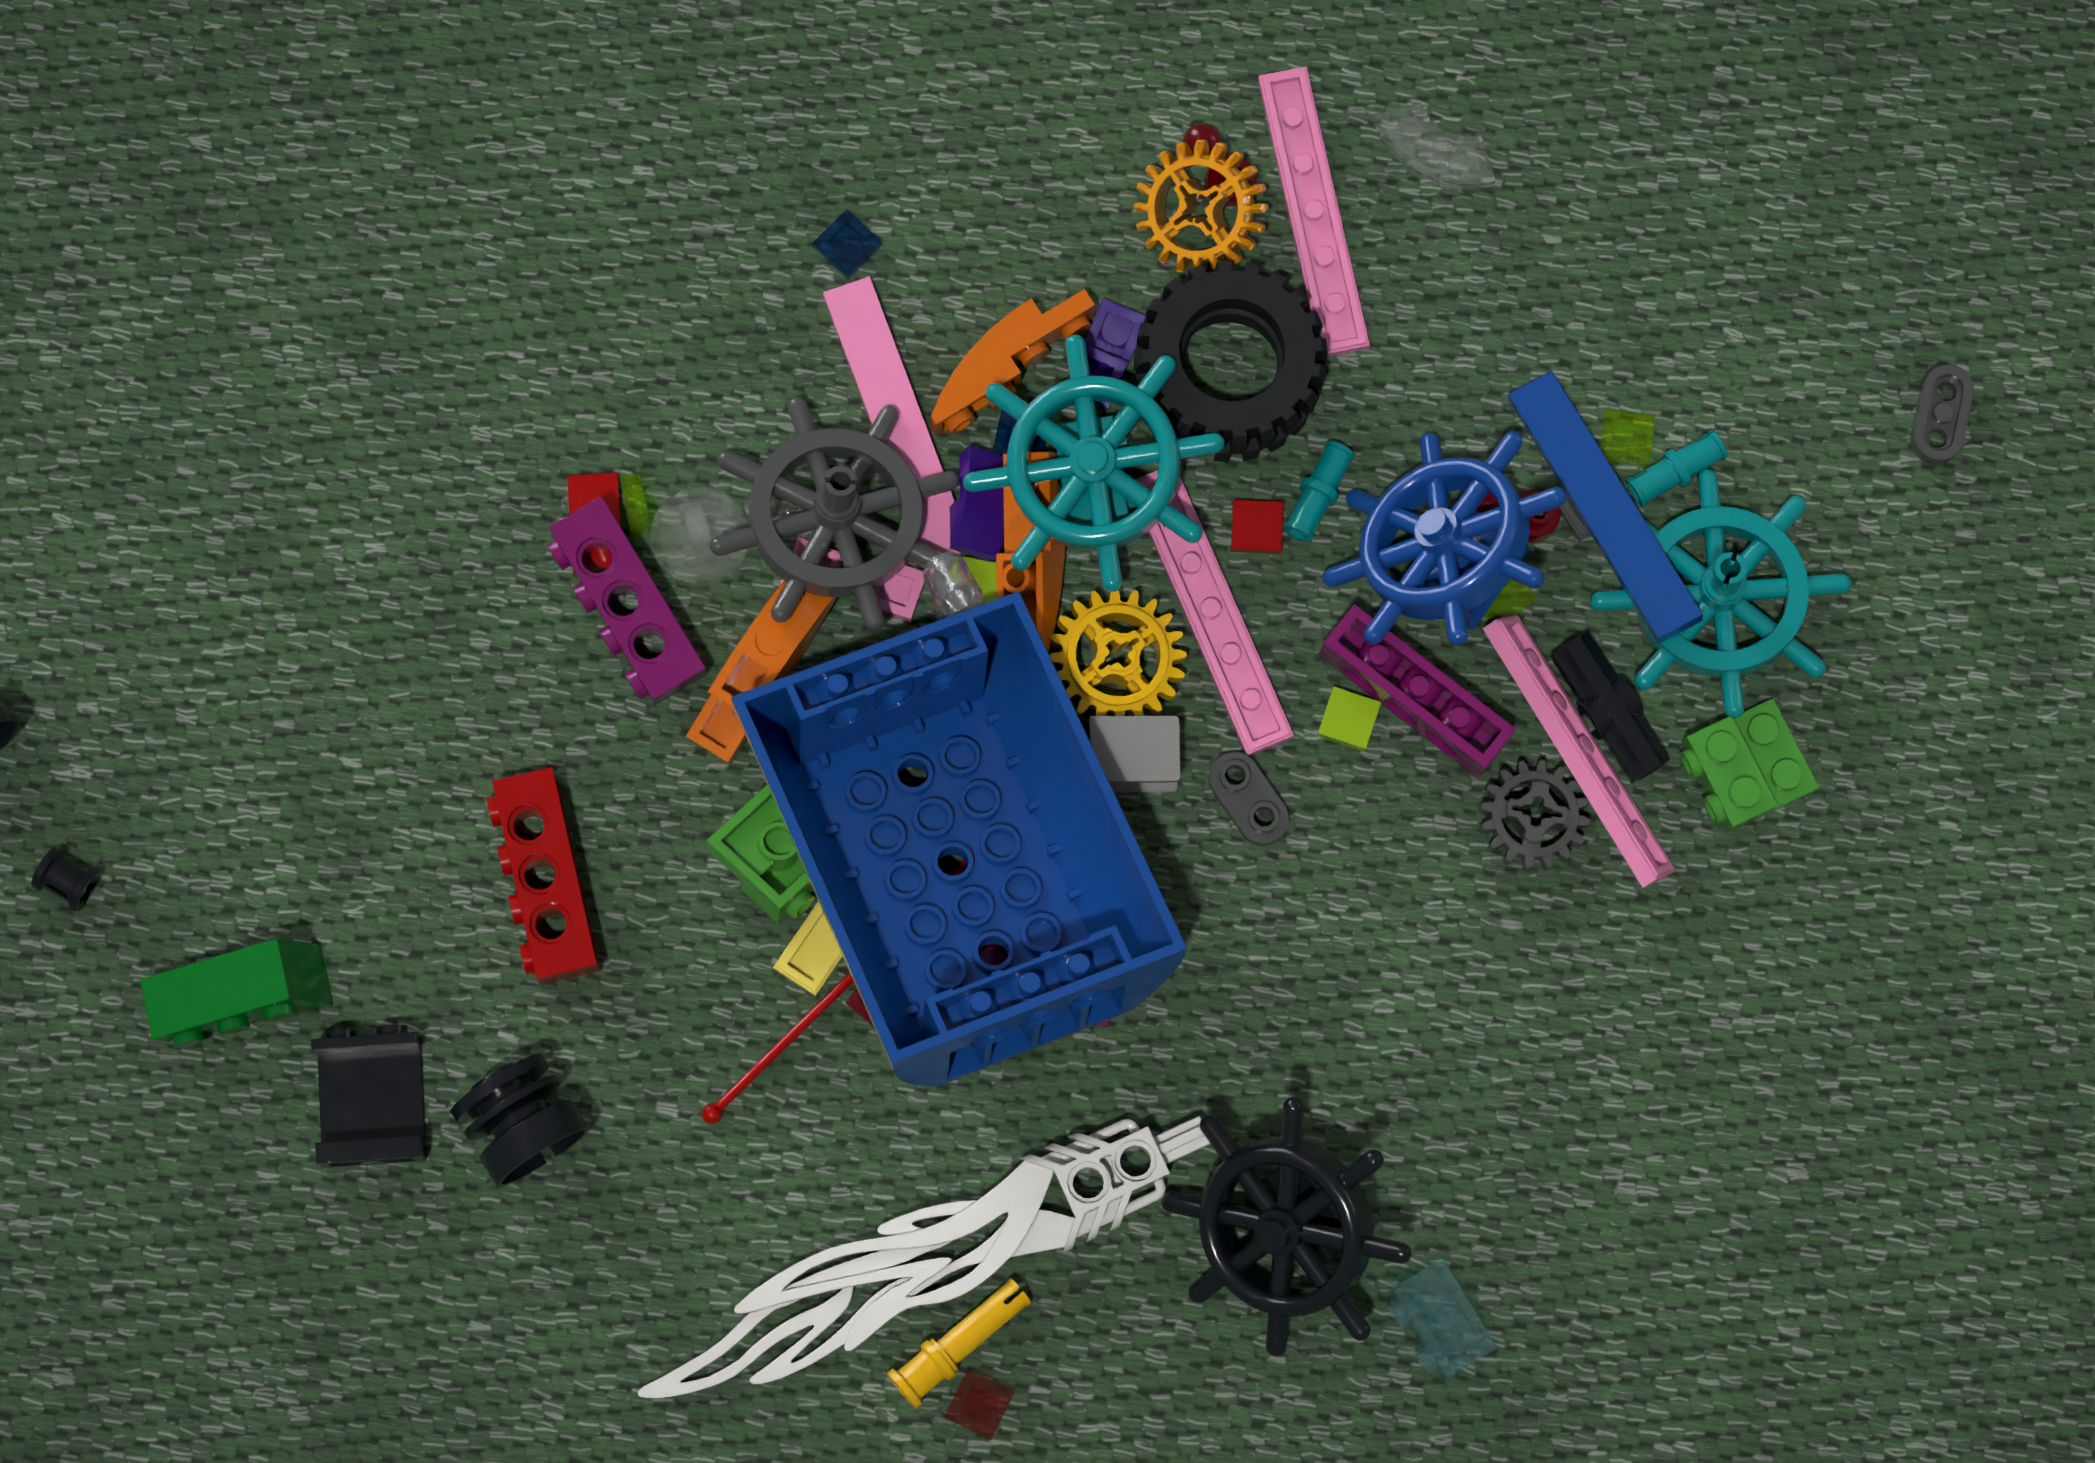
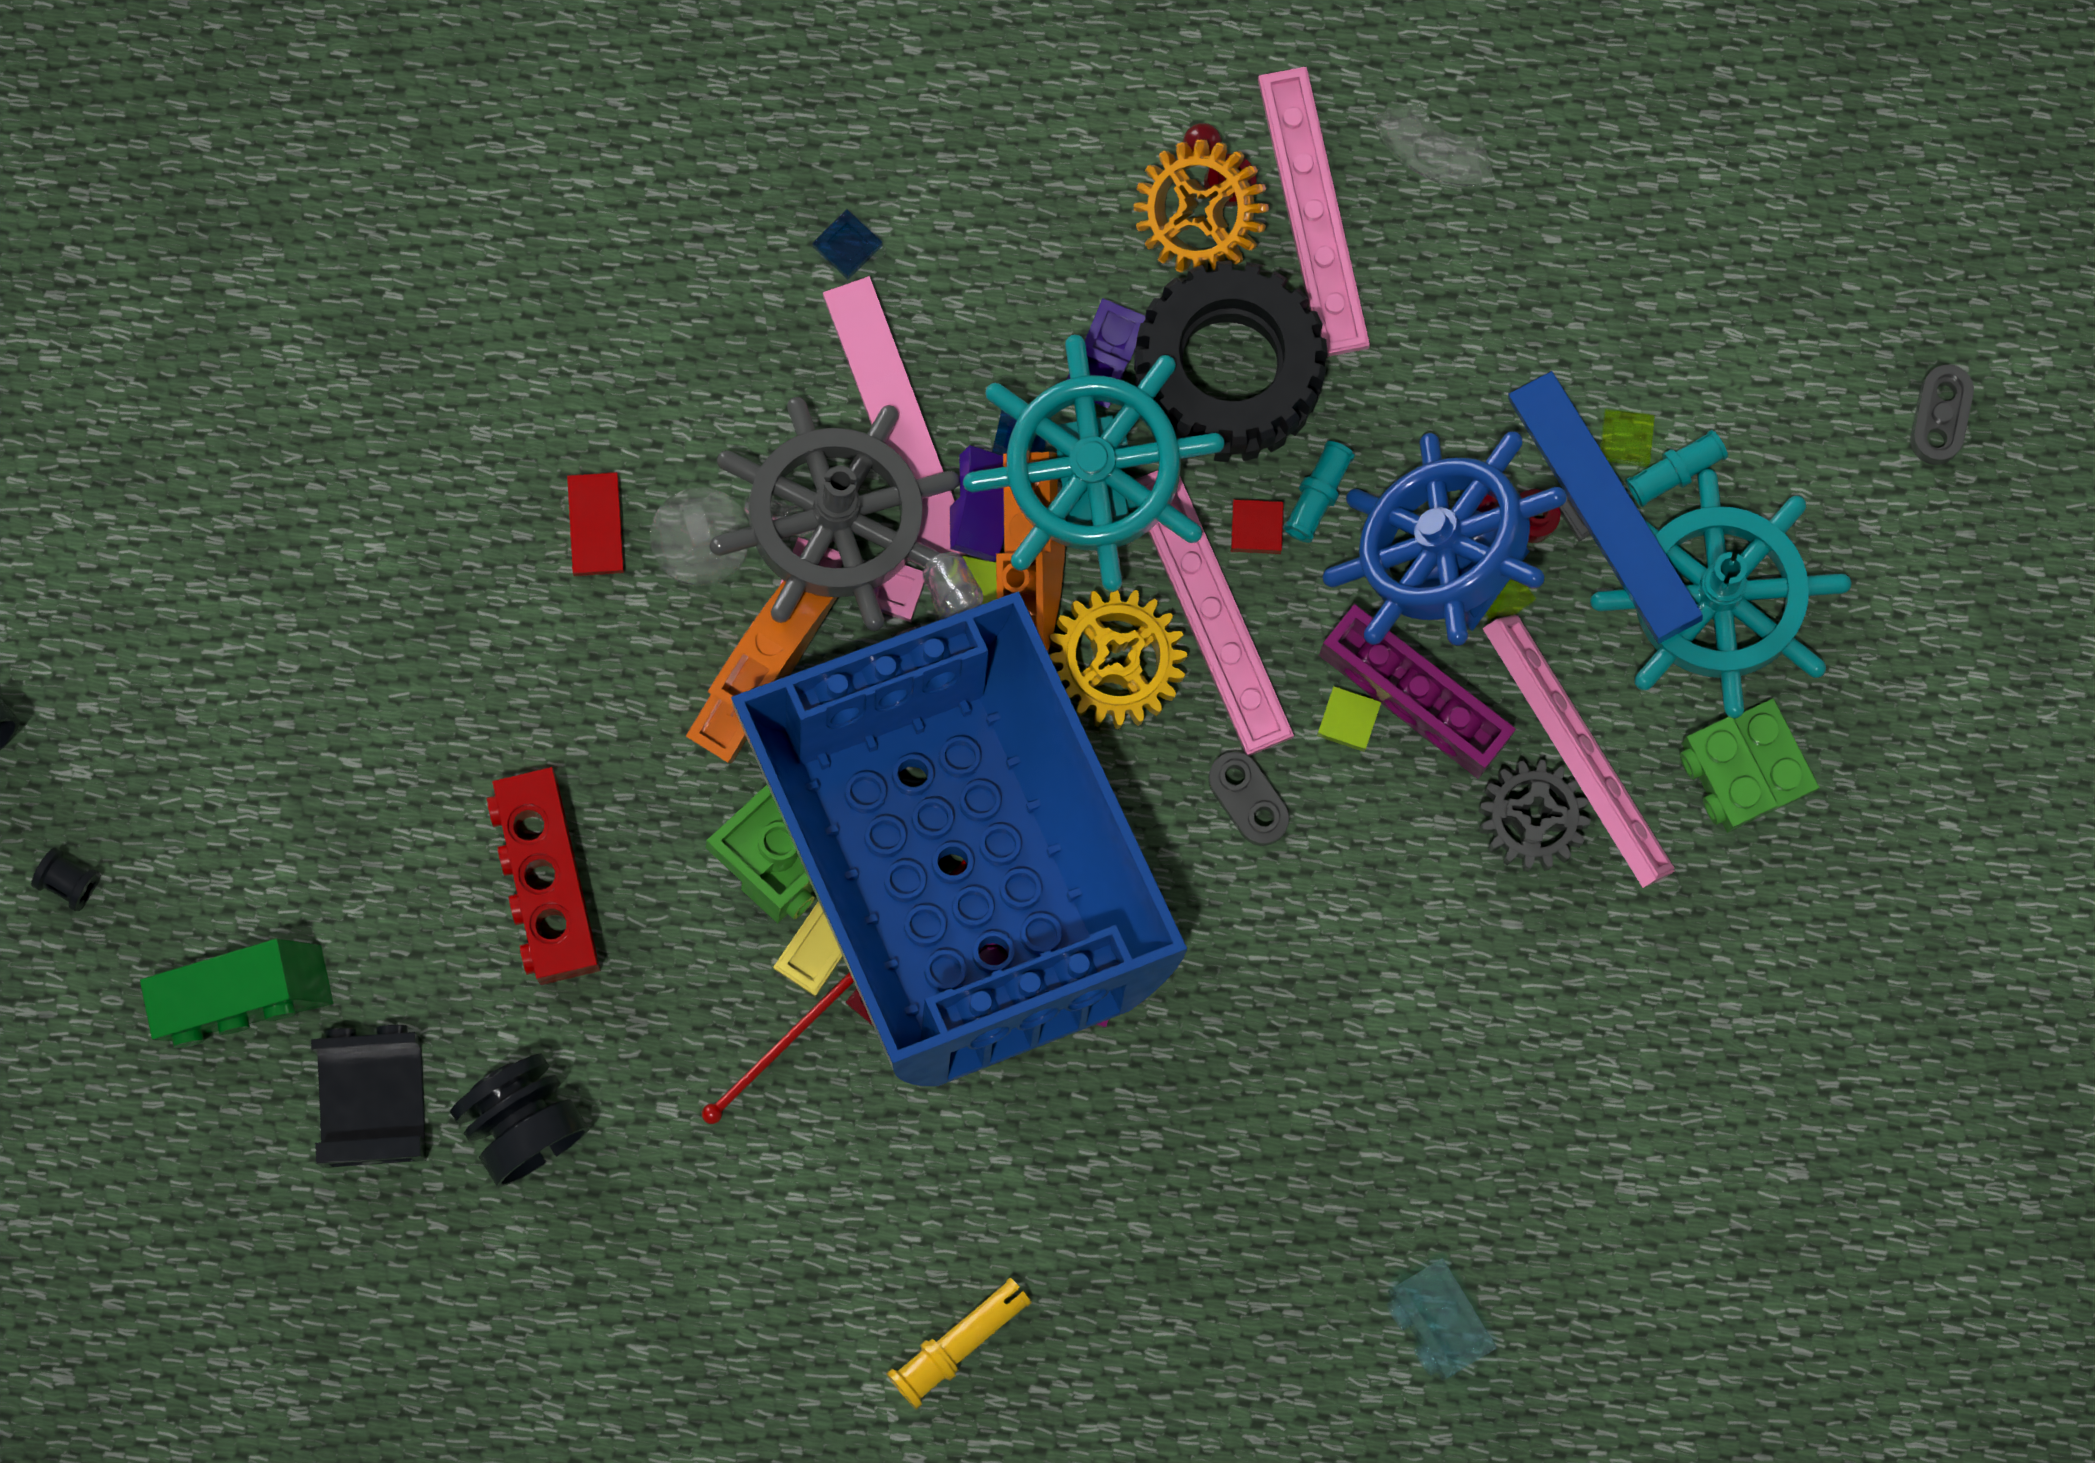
(597, 529): magenta brick -> none
(635, 504): clear neon green tile -> none
(979, 1405): clear red tile -> none
(994, 358): orange slope -> none
(1022, 1233): white piece -> none
(1137, 751): light grey piece -> none
(1306, 1213): black piece -> none
(1610, 707): black piece -> none

